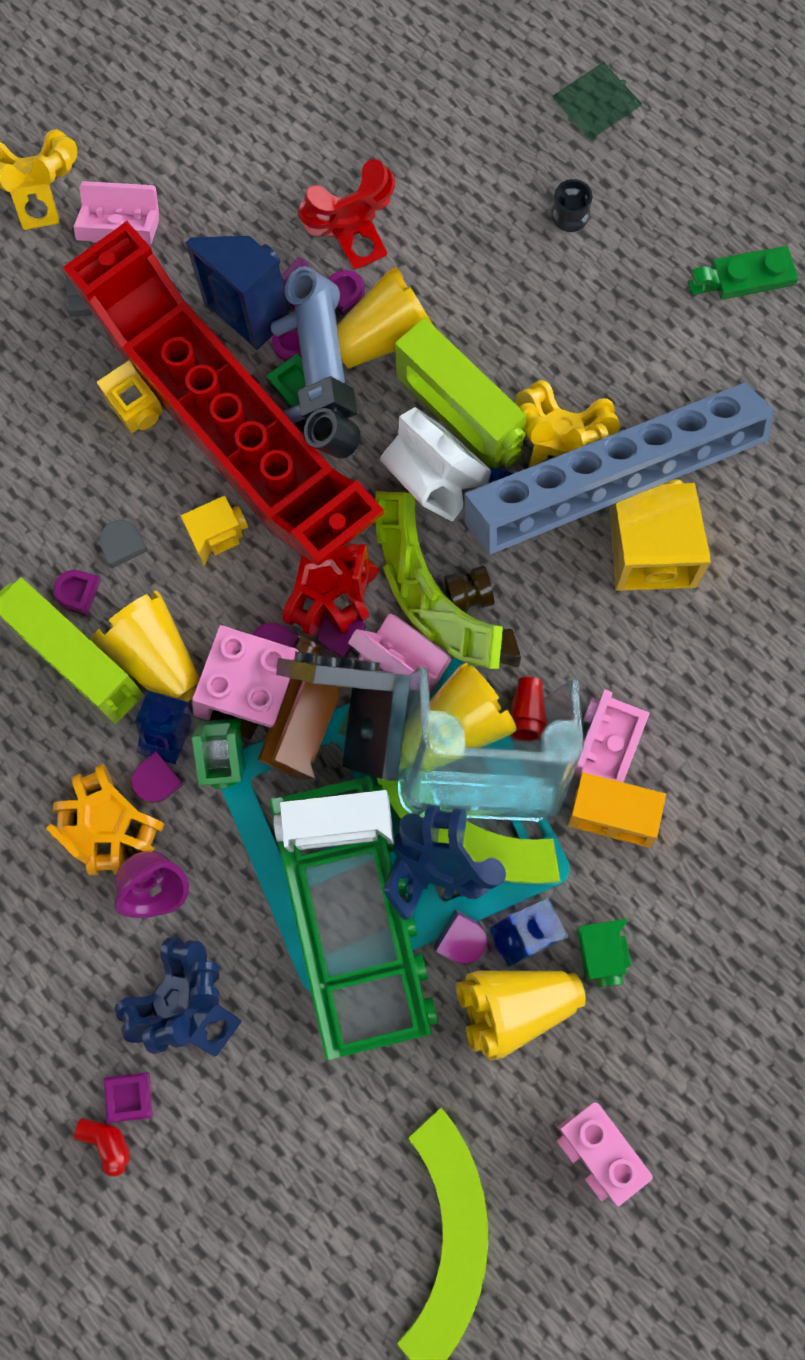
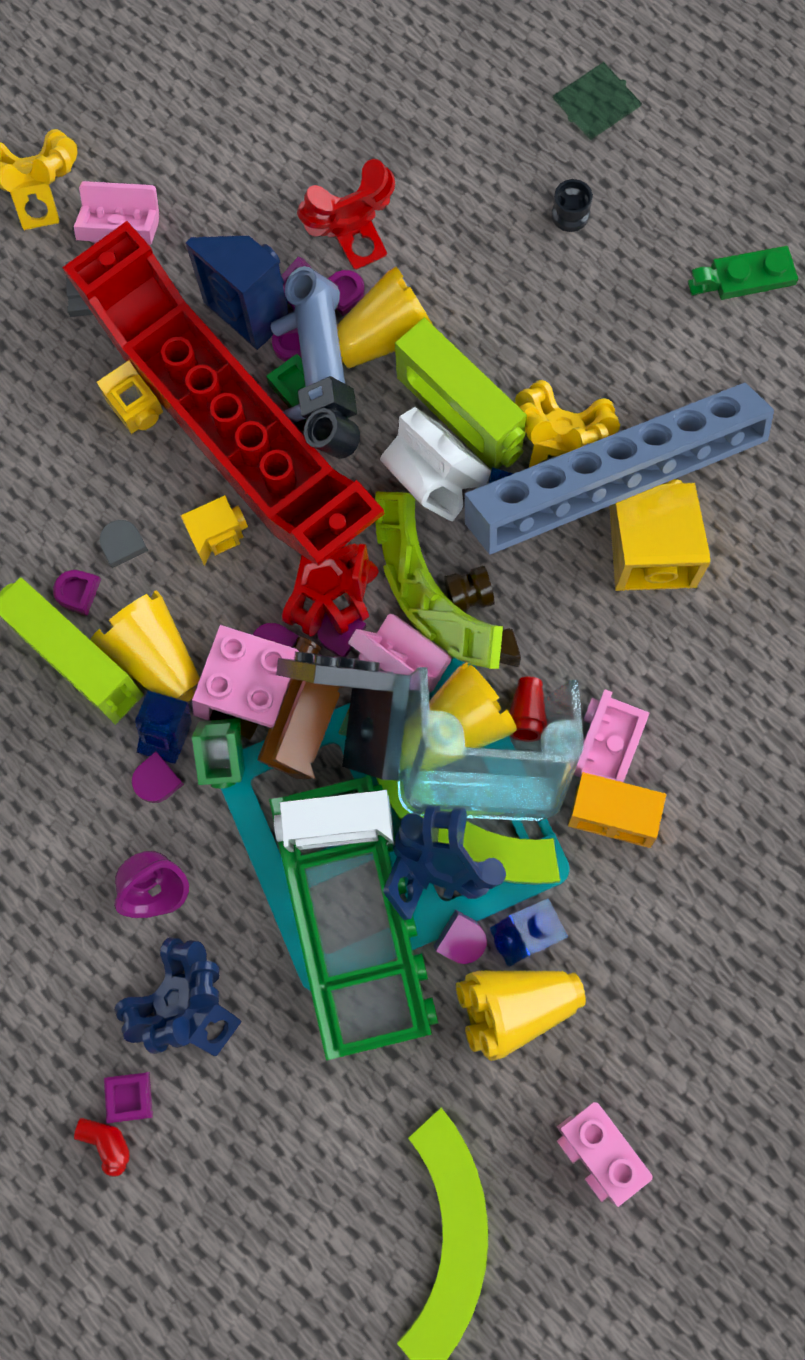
(100, 819): light orange piece -> none
(604, 952): green window -> none

